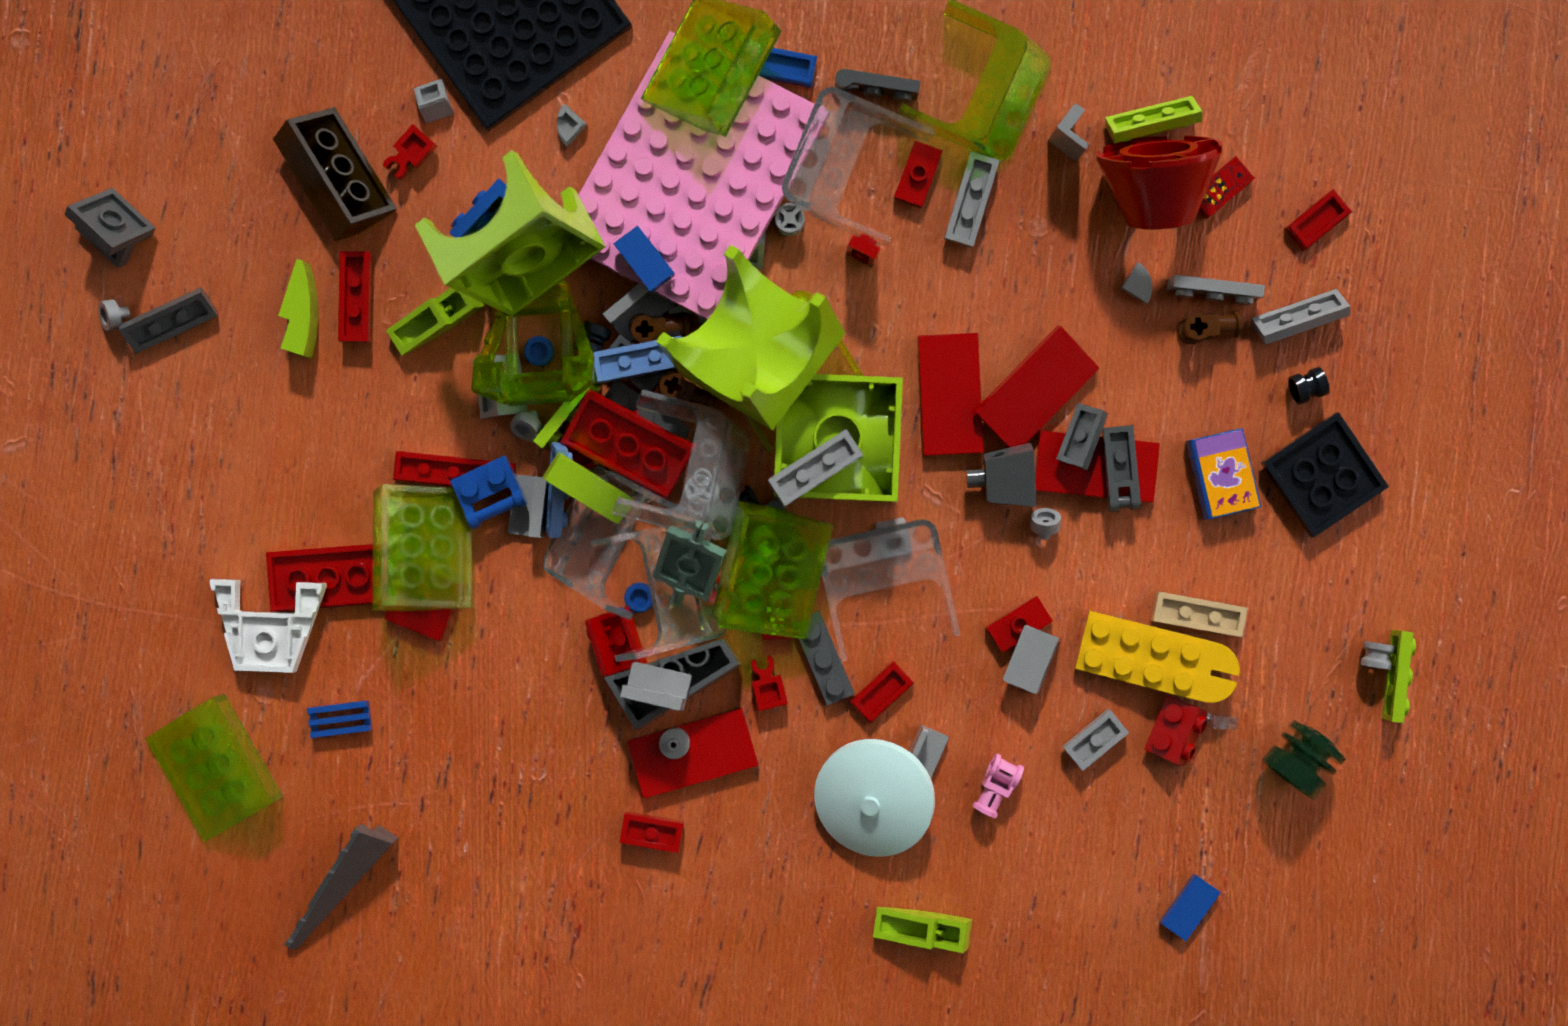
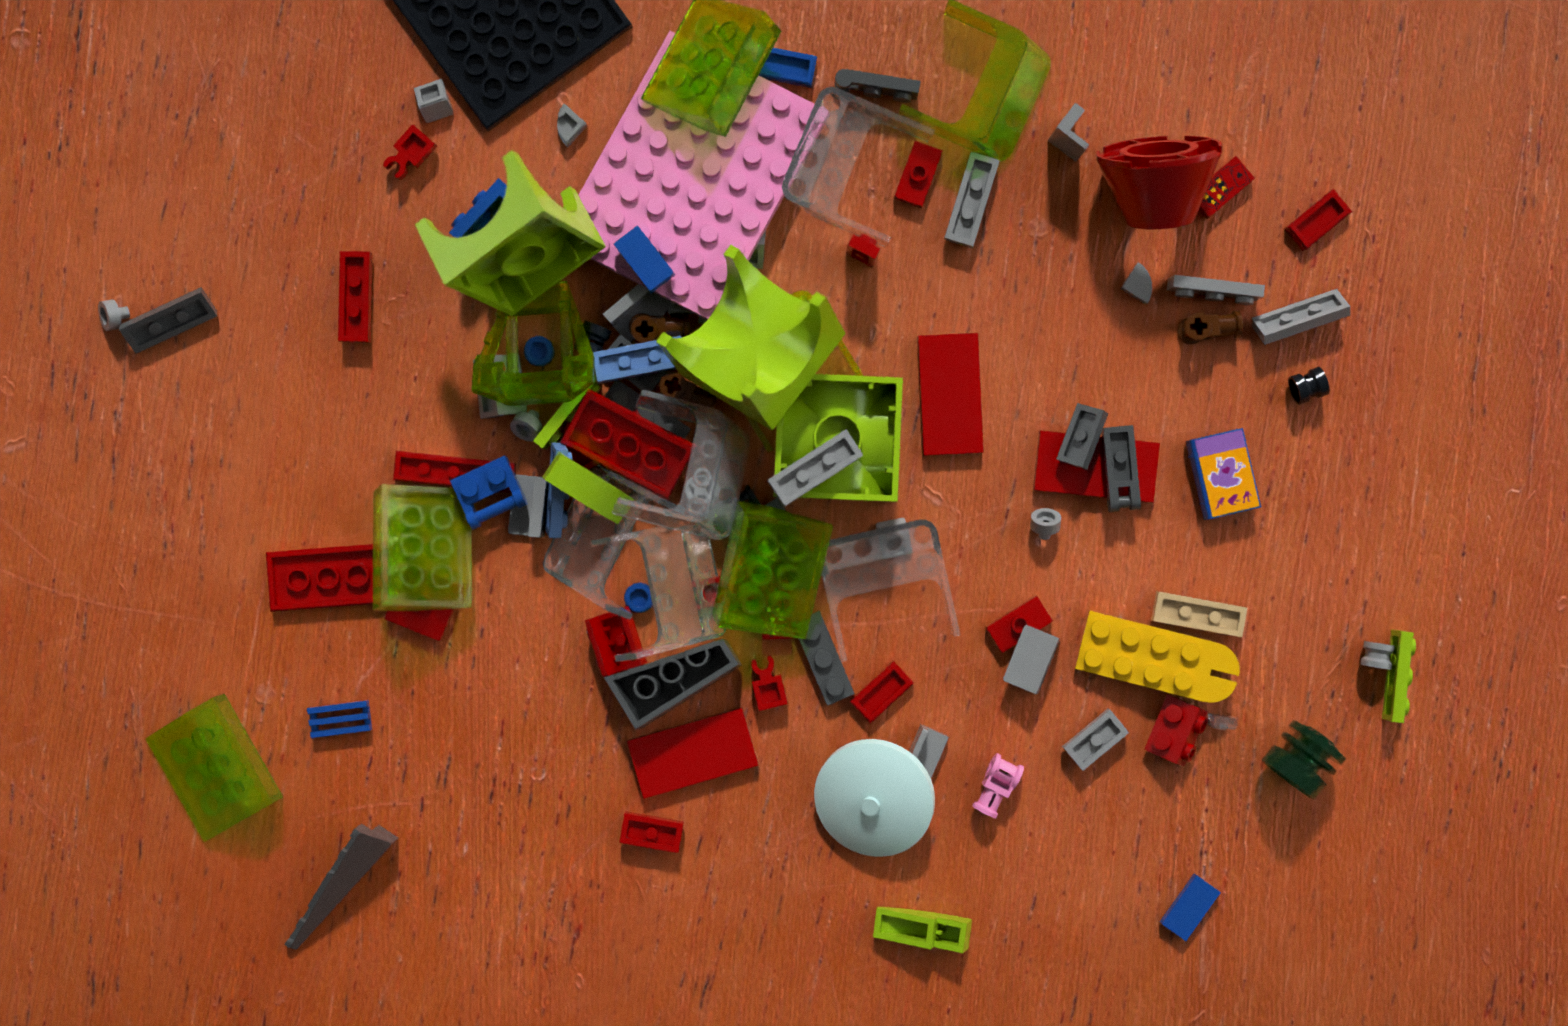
(110, 224): dark grey bracket -> none
(267, 638): white wing -> none
(301, 310): lime slope -> none
(334, 172): dark brown slope -> none
(432, 320): lime slope -> none
(657, 686): light grey panel -> none
(677, 736): light grey tile -> none
(689, 563): sand green plate -> none
(792, 215): light grey wheel -> none
(1007, 476): dark grey torso -> none
(1036, 388): red tile -> none
(1153, 119): lime plate -> none
(1324, 474): black plate -> none

